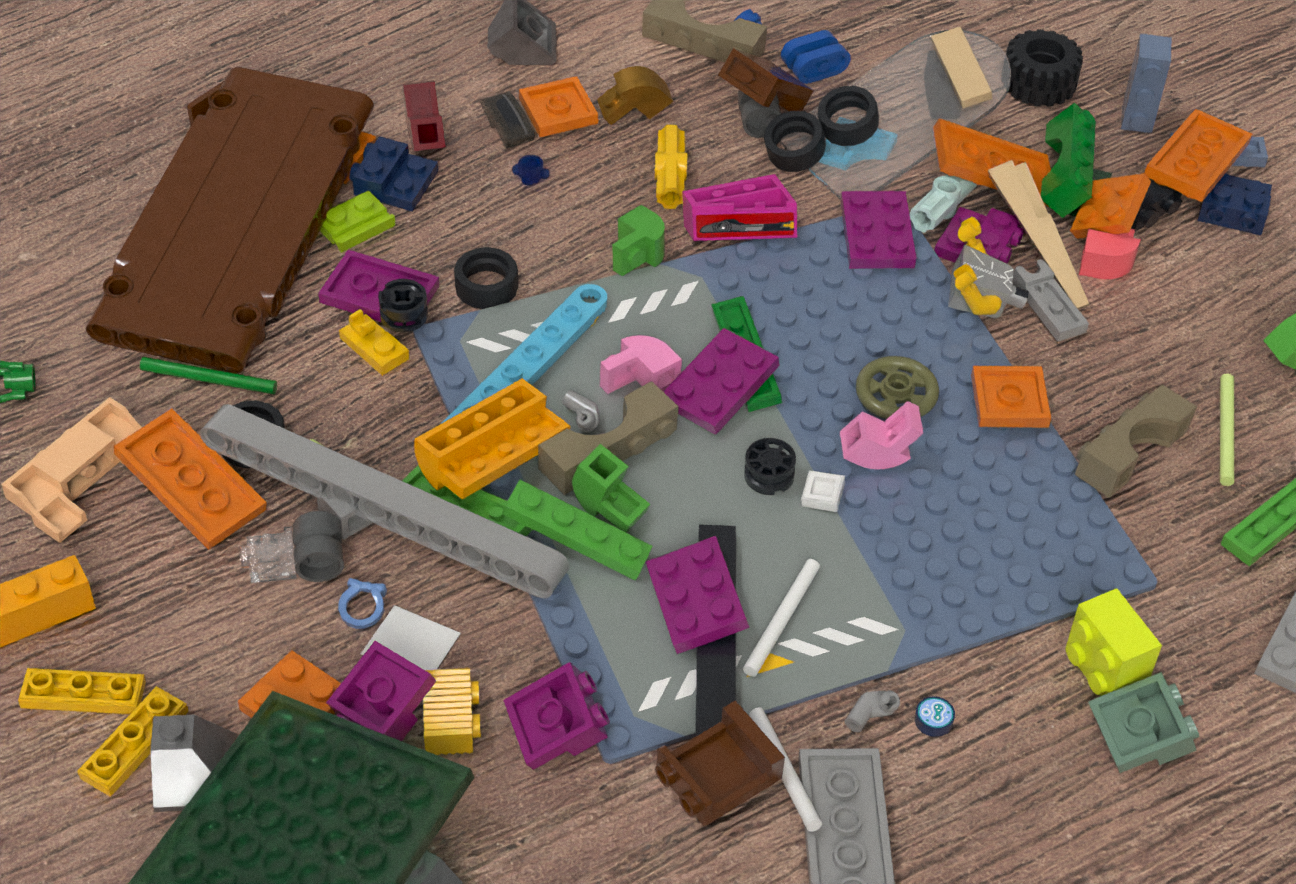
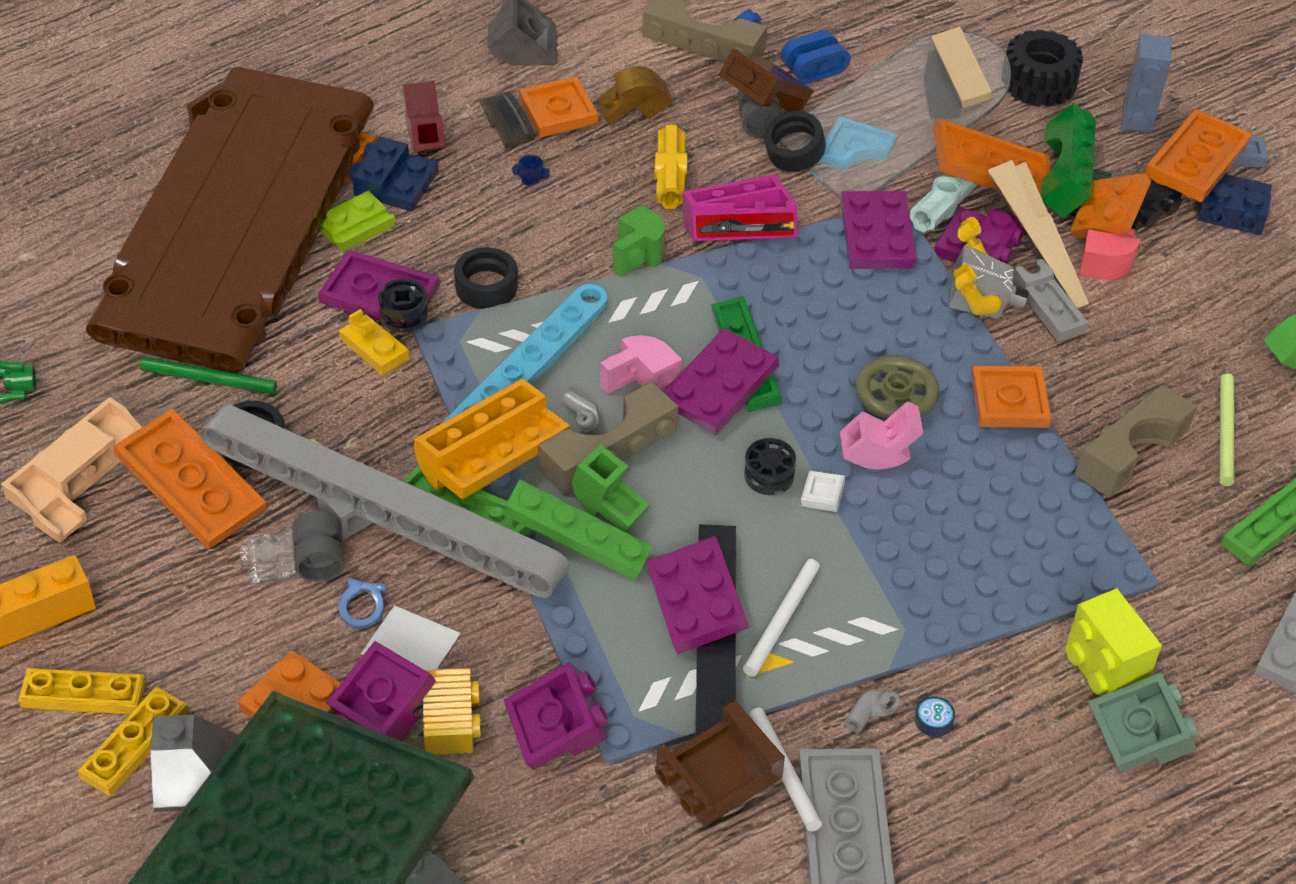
(848, 133): black tyre -> none

